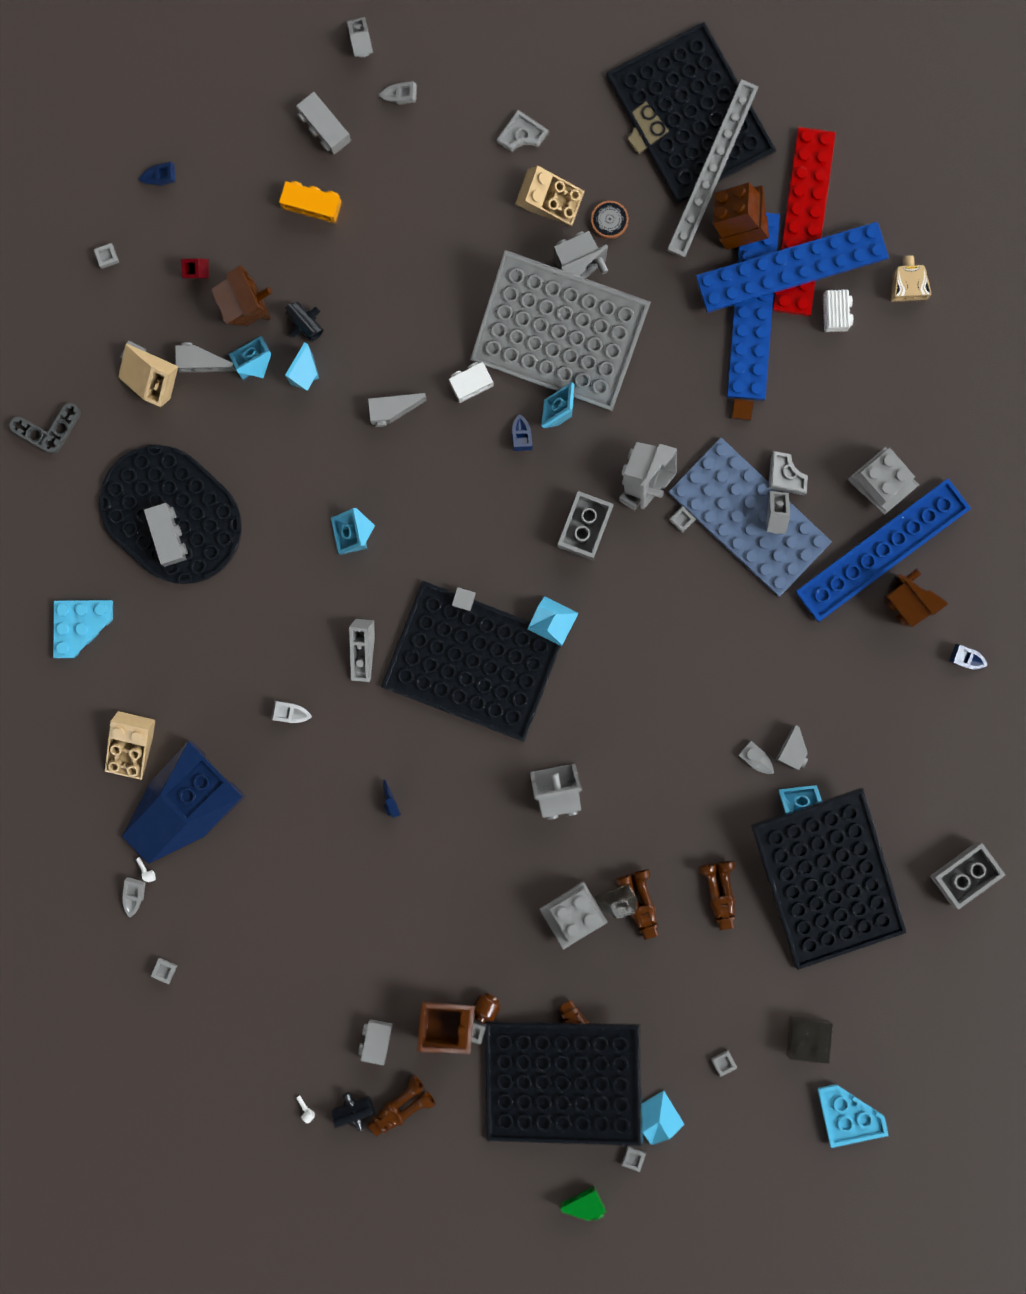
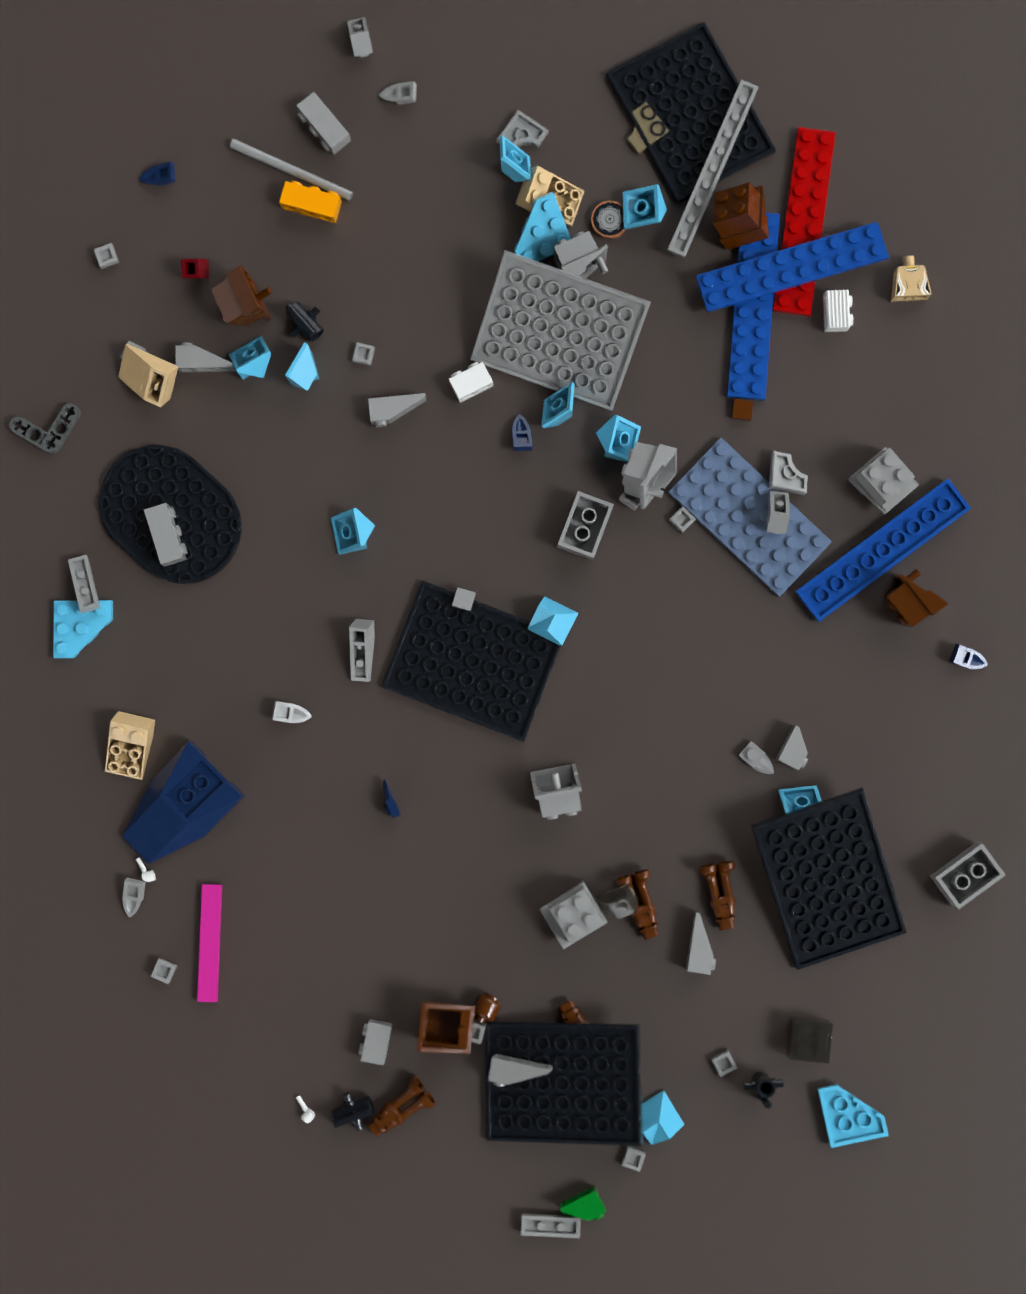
(84, 584): none -> light grey plate
(209, 943): none -> dark pink tile
(290, 169): none -> light grey piece
(363, 353): none -> light grey tile
(509, 1070): none -> light grey slope
(514, 161): none -> medium azure slope
(542, 229): none -> medium azure plate
(550, 1225): none -> light grey plate
(618, 437): none -> medium azure slope
(643, 206): none -> medium azure slope
(700, 954): none -> light grey slope
(766, 1091): none -> black pin

